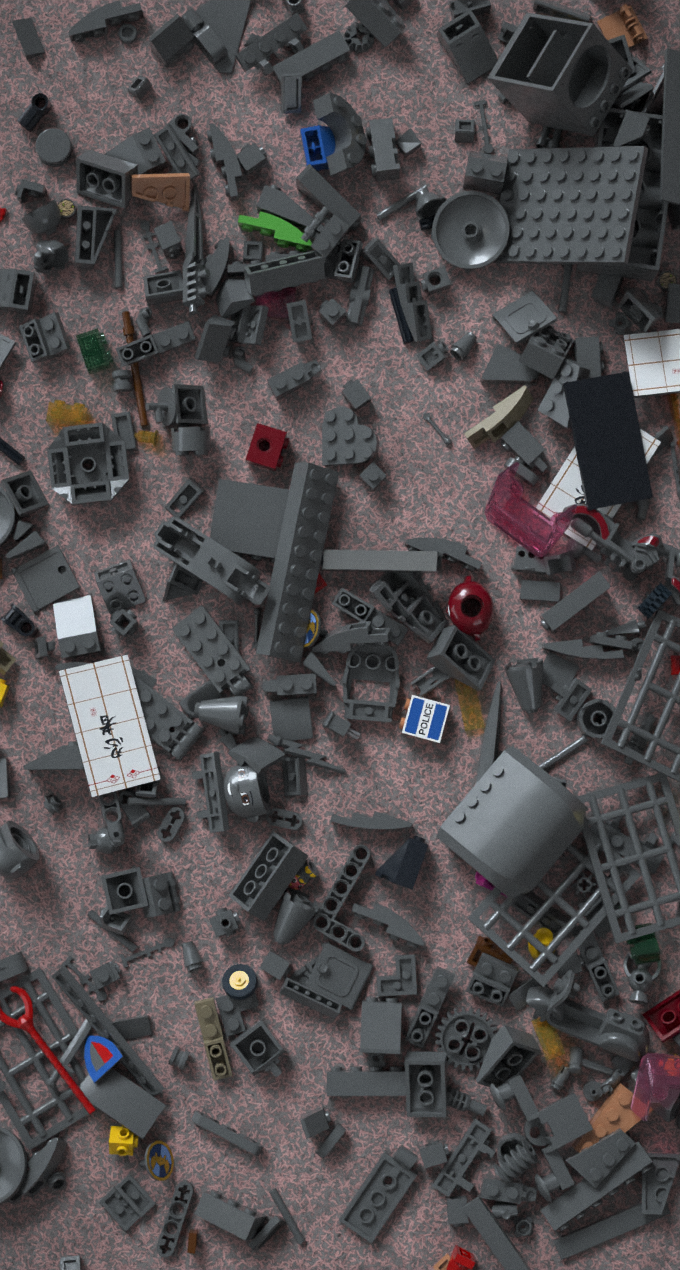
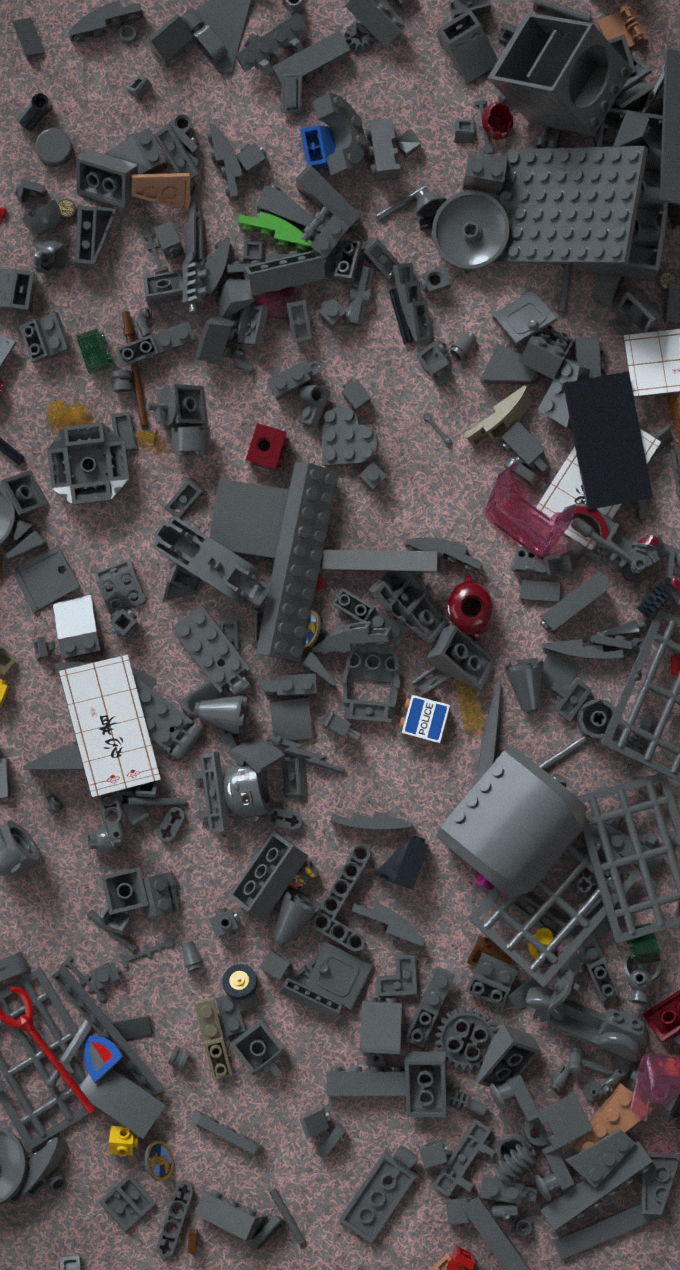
(17, 620): black piece -> none
(118, 259): dark grey bar -> none
(316, 399): none -> dark grey plate
(440, 372): none -> dark grey bracket
(497, 120): none -> dark red hair
(548, 1039): clear yellow slope -> none

